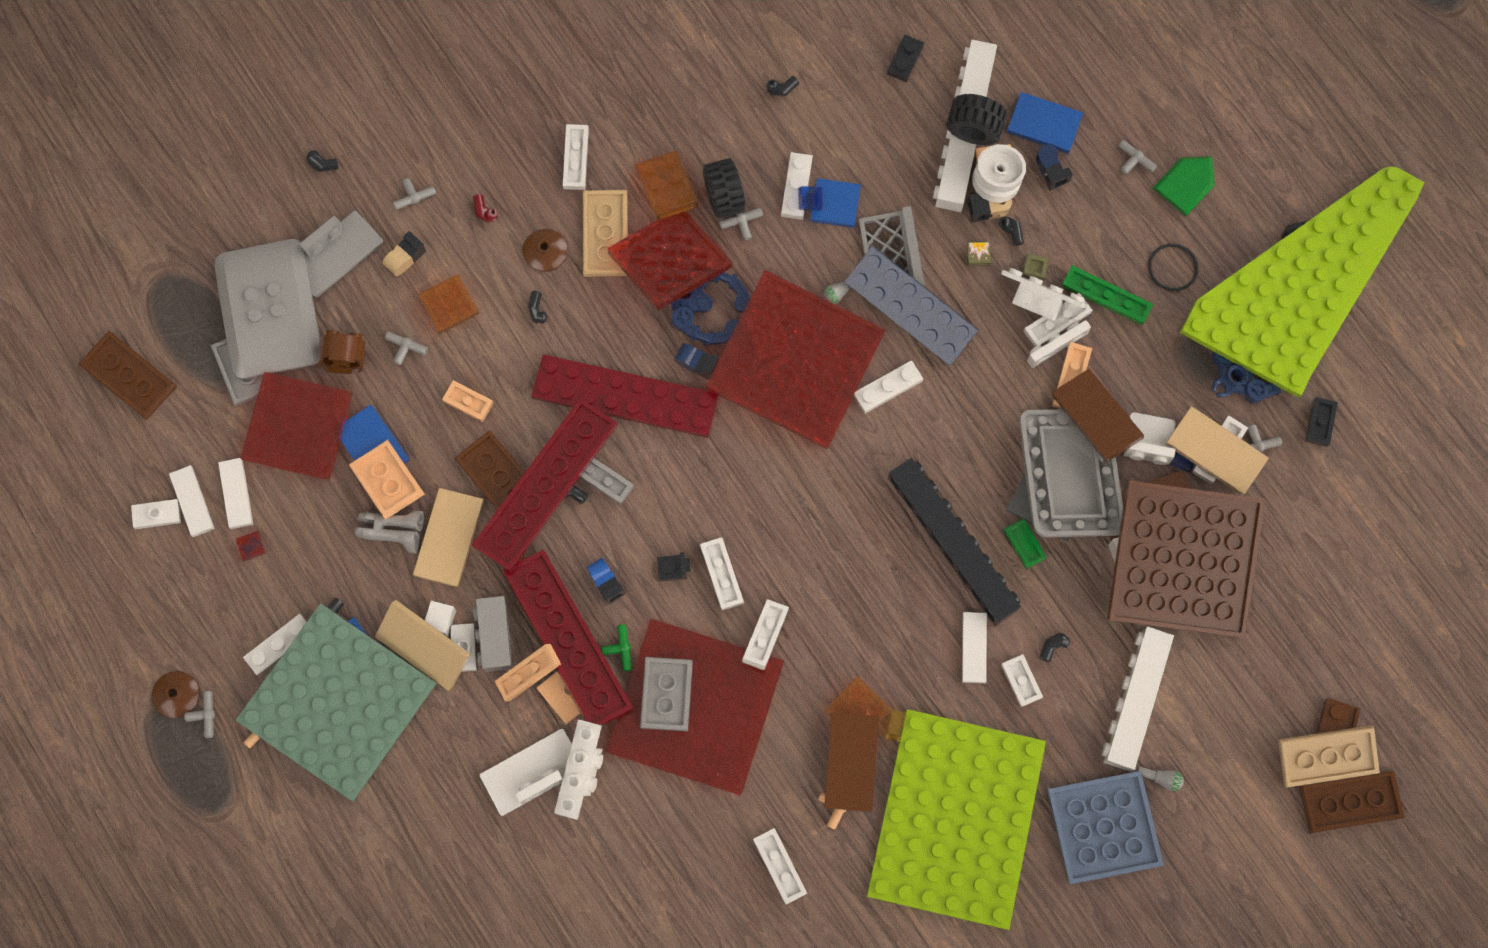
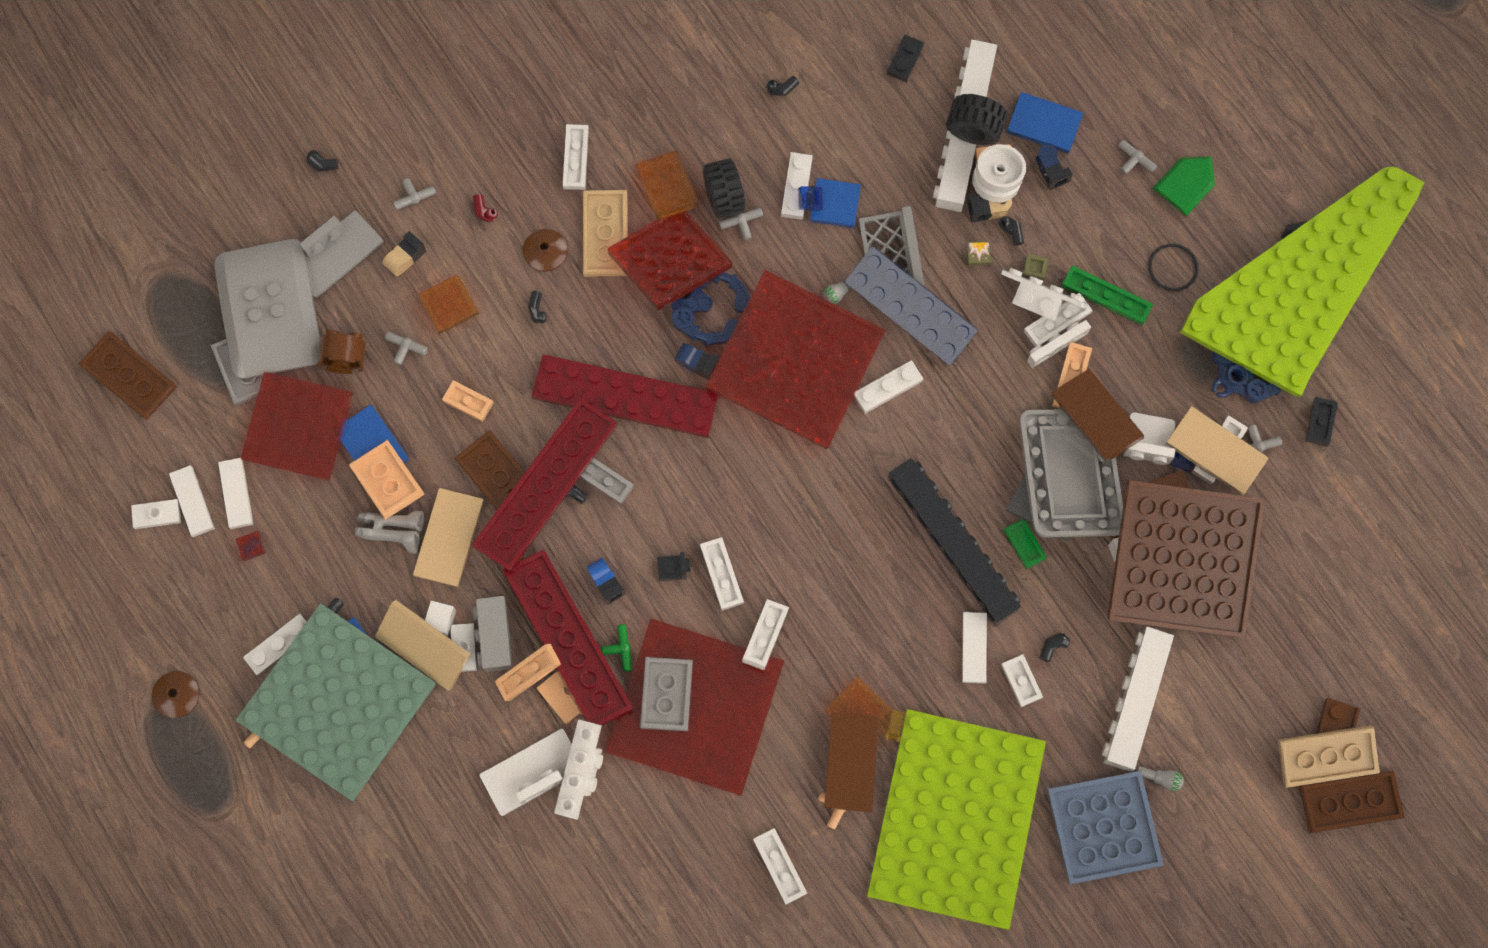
(206, 714): light grey piece -> none

